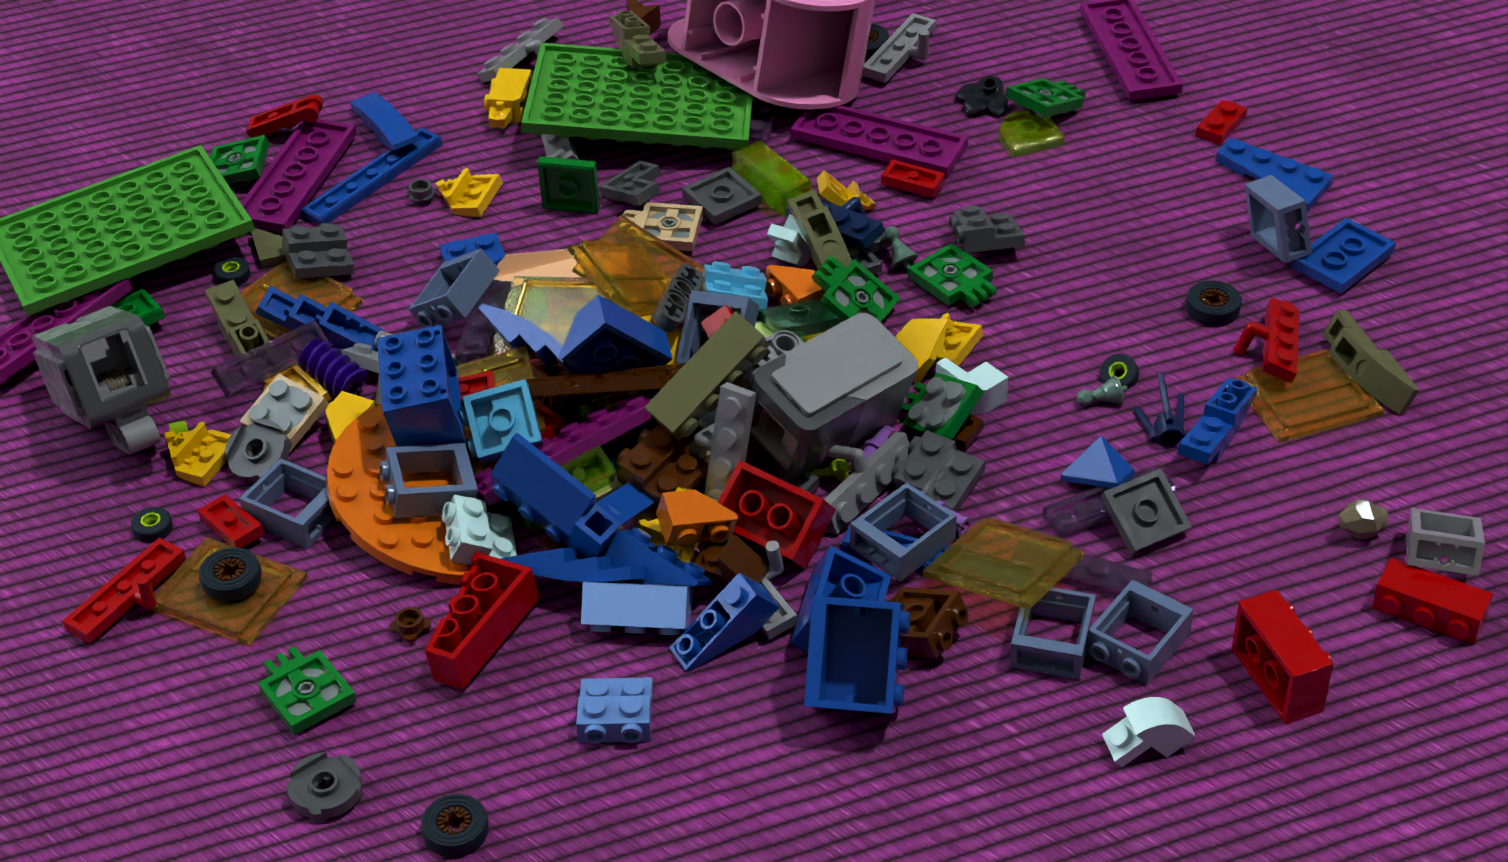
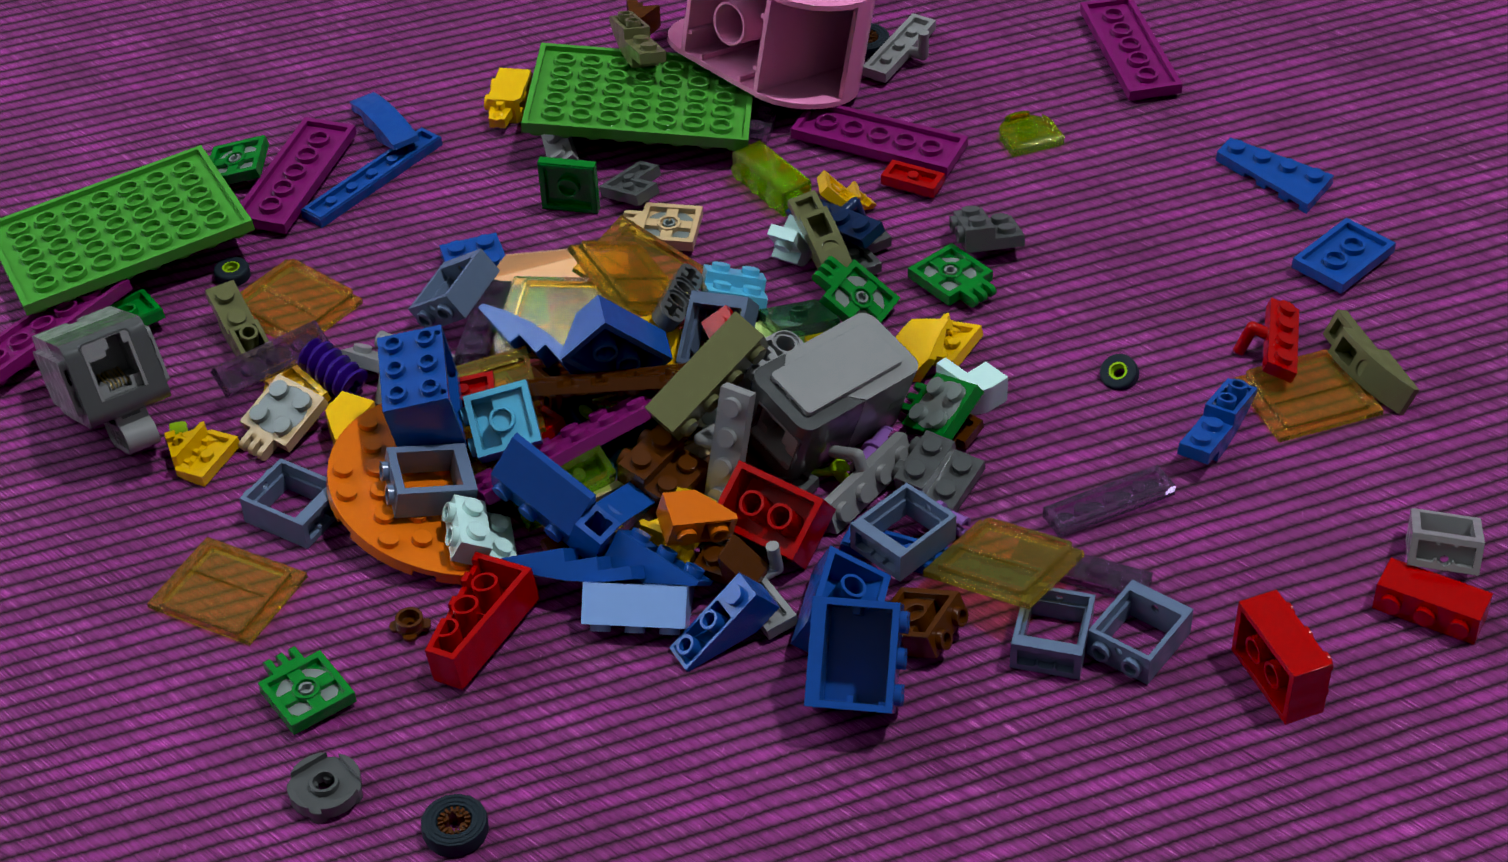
(128, 587): red plate -> none
(160, 525): black wheel -> none
(230, 522): red plate -> none
(235, 561): black bush -> none
(244, 440): dark grey plate -> none
(268, 248): olive tile -> none
(285, 116): red plate -> none
(317, 251): dark grey plate -> none
(338, 324): blue slope -> none
(420, 191): dark grey plate -> none
(468, 193): yellow slope -> none
(527, 43): light grey plate -> none
(615, 710): medium blue plate -> none
(722, 195): dark grey plate -> none
(791, 284): orange slope -> none
(901, 253): sand green piece -> none
(983, 95): black plate -> none
(1046, 97): green piece -> none
(1099, 466): slope -> none
(1108, 392): sand green piece -> none
(1145, 511): dark grey plate -> none
(1148, 724): light aqua brick -> none
(1167, 428): dark blue plant -> none
(1221, 121): red plate -> none
(1223, 296): black bush -> none
(1273, 218): sand blue window -> none
(1363, 519): dark tan rock -> none

